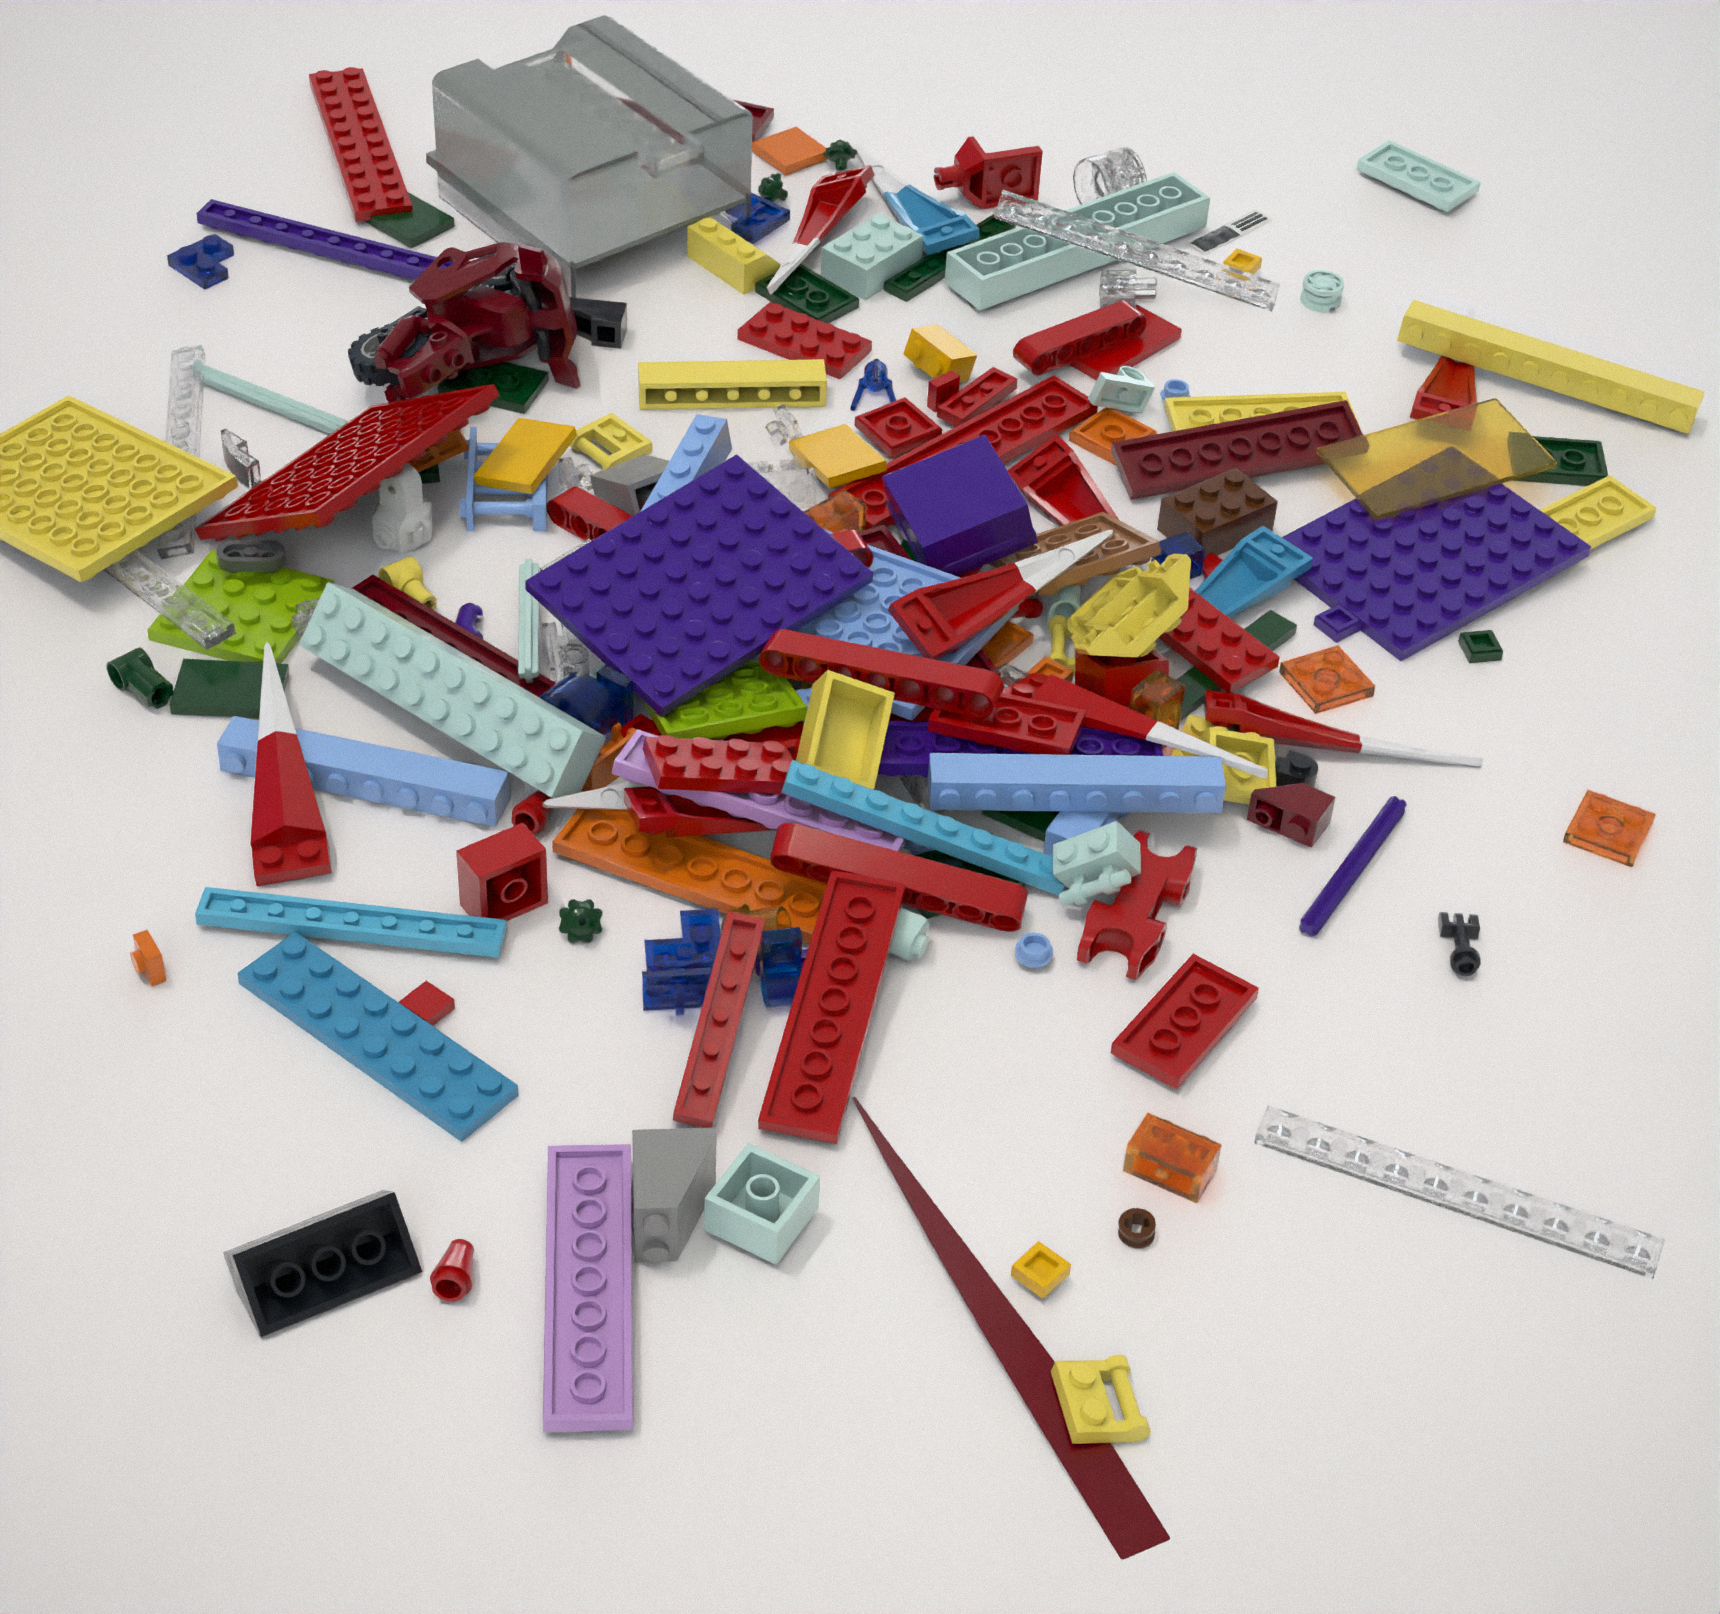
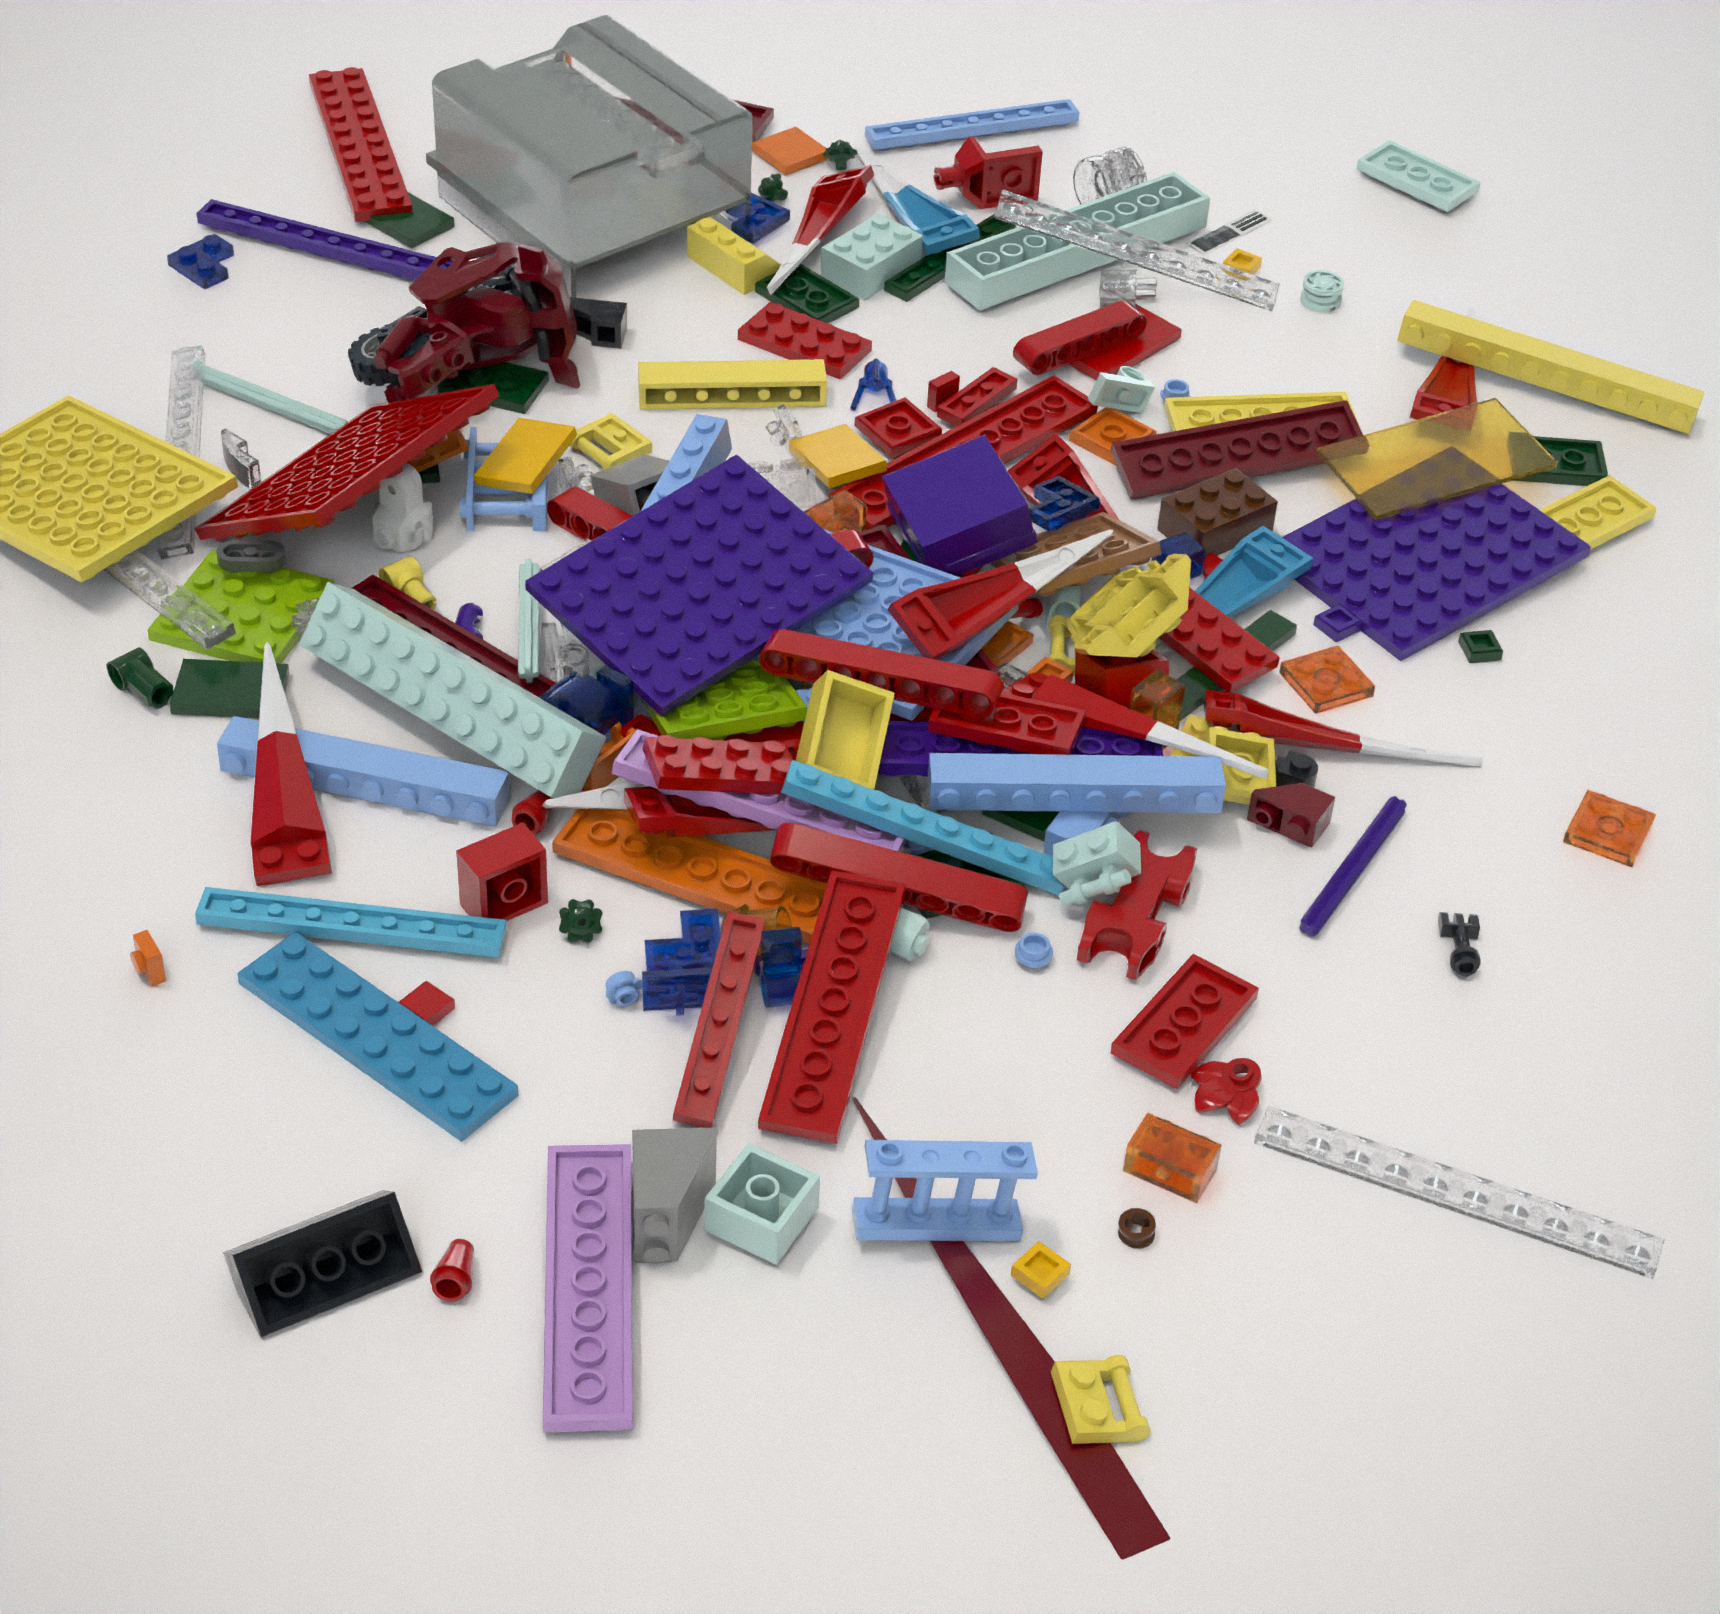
(623, 988): none -> light blue plate
(939, 352): yellow brick -> none
(943, 1218): none -> light blue fence
(971, 124): none -> light blue plate
(1061, 503): none -> clear blue plate
(1222, 1087): none -> red plate

